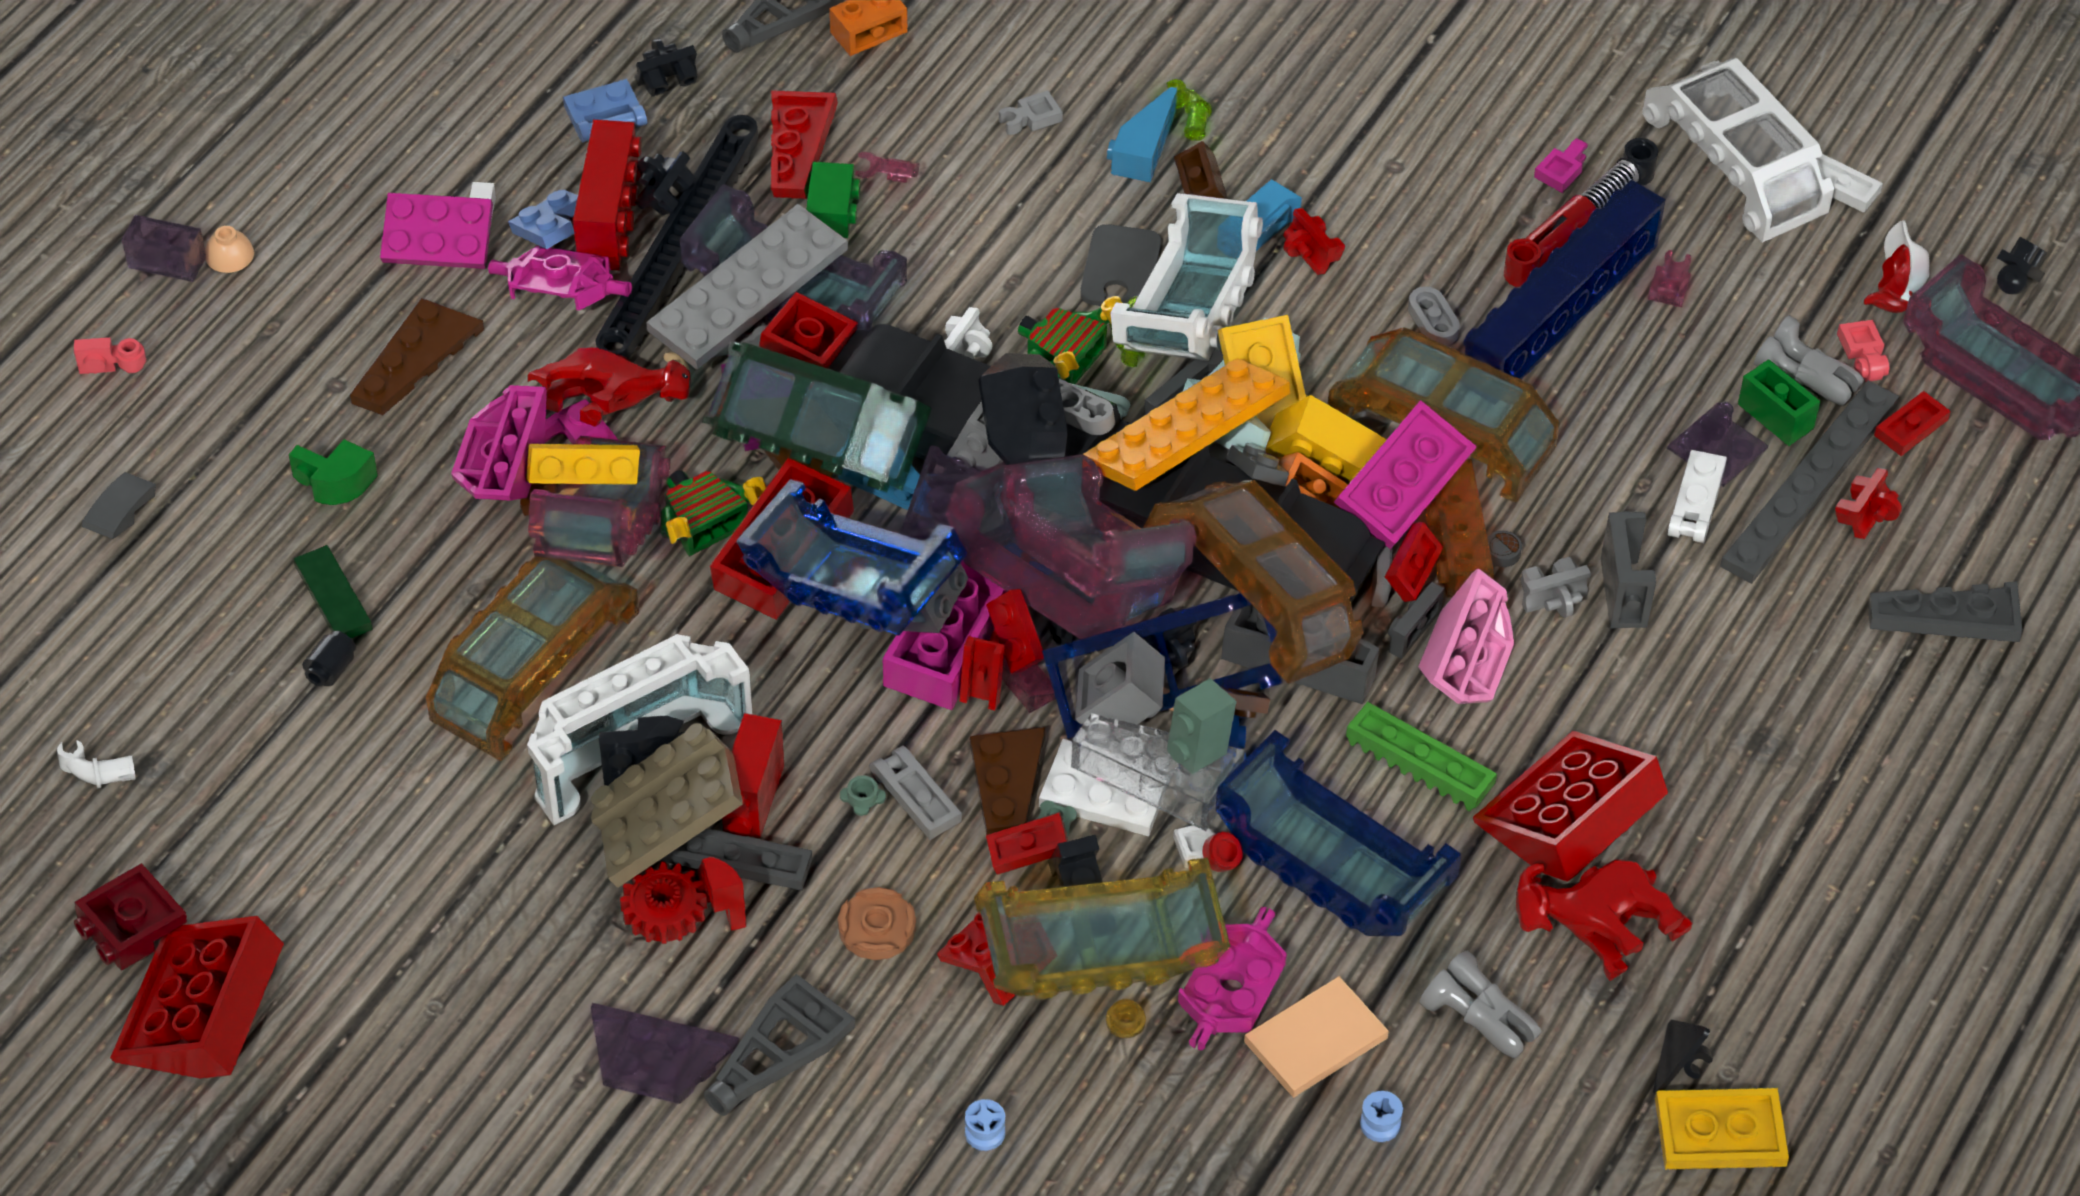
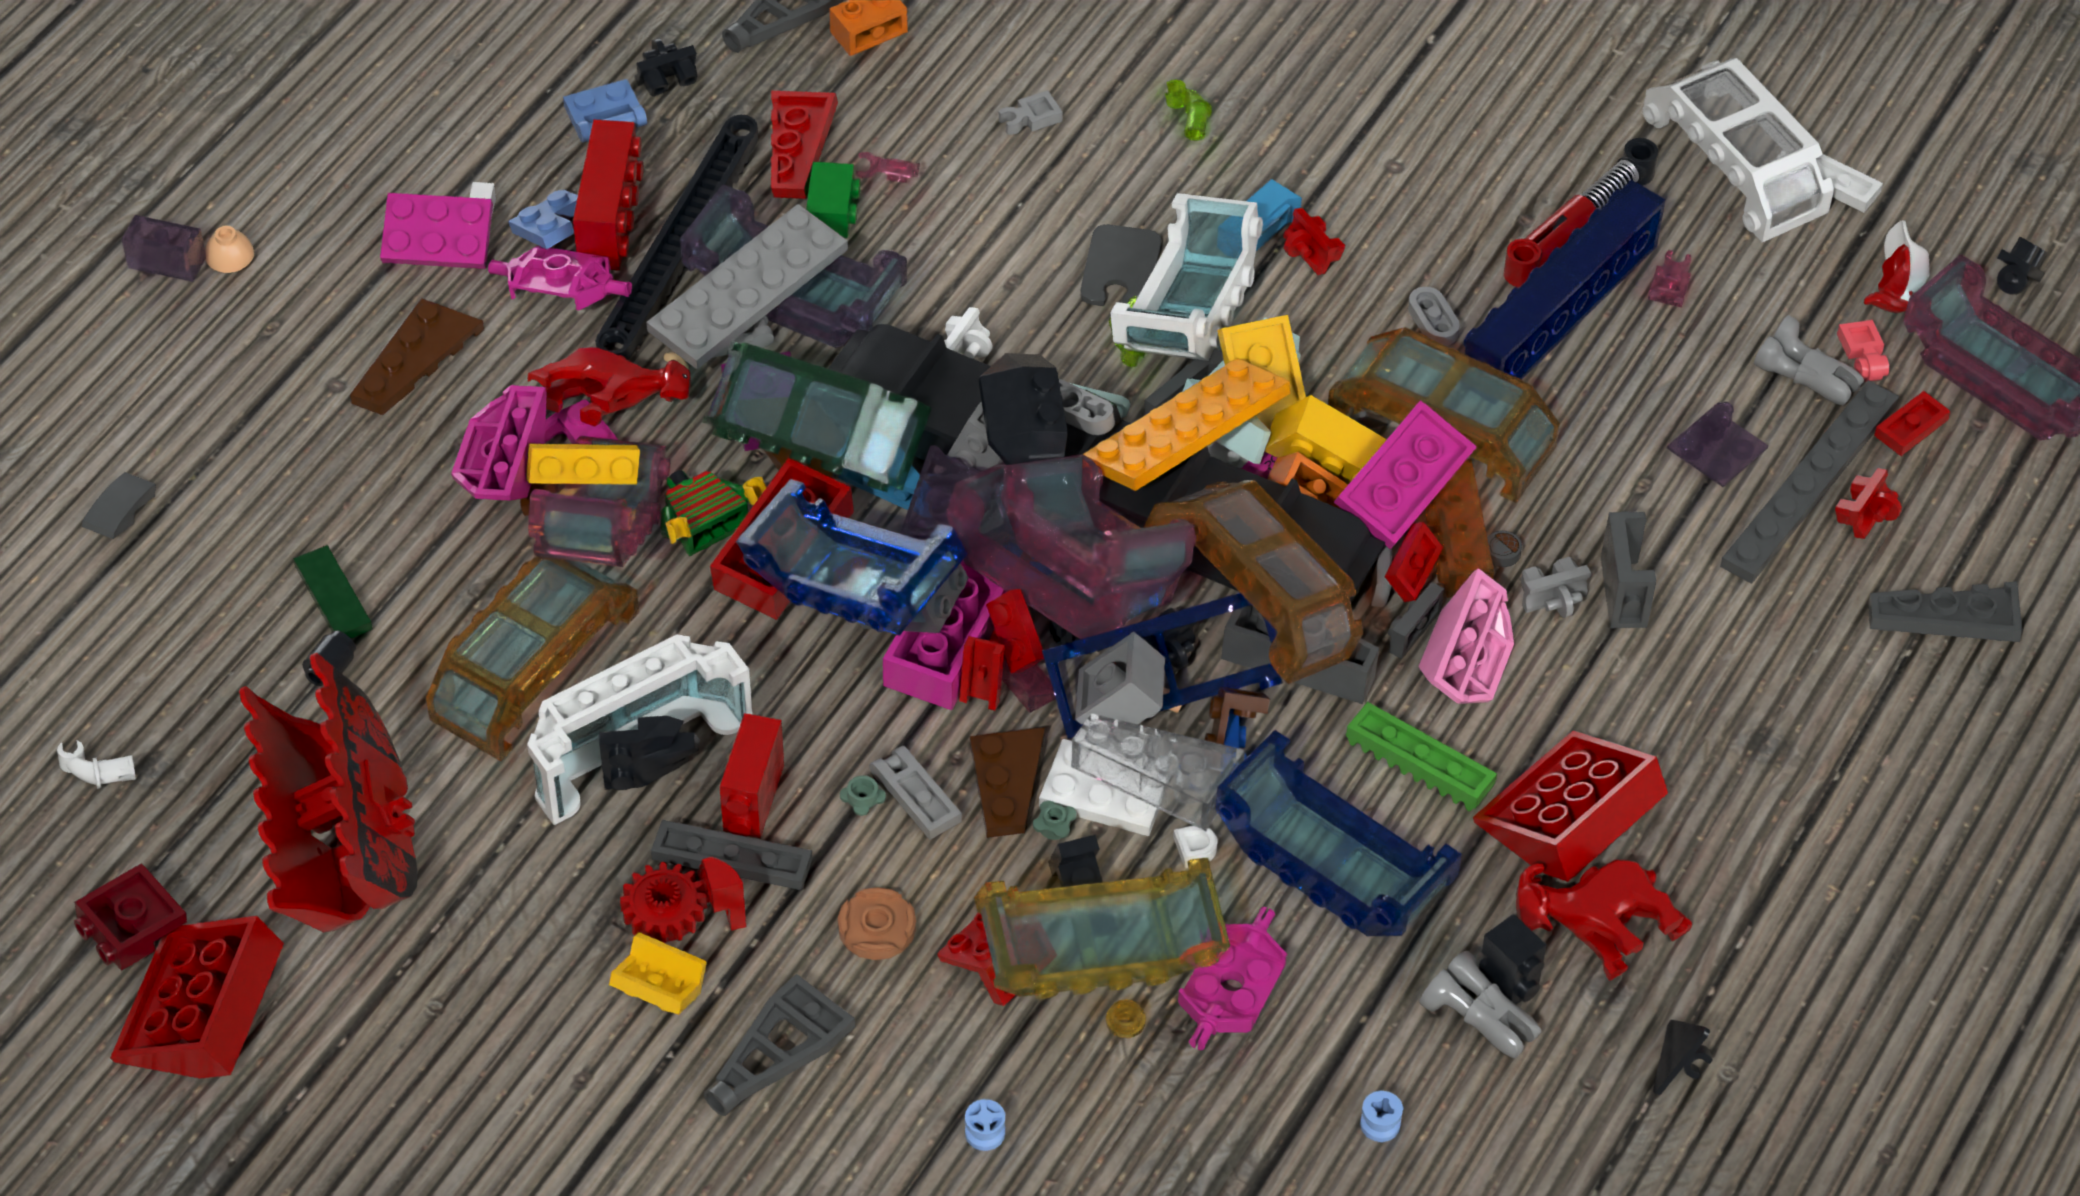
(100, 356): coral plate -> none
(323, 778): none -> red animal
(336, 478): green brick -> none
(655, 1054): clear purple wing -> none
(659, 176): black hips -> none
(659, 974): none -> yellow bracket
(665, 801): dark tan plate -> none
(808, 331): red brick -> none
(1026, 843): red plate -> none
(1069, 338): torso -> none
(1143, 138): dark azure slope -> none
(1200, 172): reddish brown slope -> none
(1201, 726): sand green brick -> none
(1222, 851): red tile -> none
(1258, 464): dark grey plate -> none
(1316, 1036): light nougat tile -> none
(1513, 959): none -> black brick
(1562, 168): dark pink plate -> none
(1697, 495): white plate -> none
(1721, 1128): yellow plate -> none
(1778, 402): green brick -> none

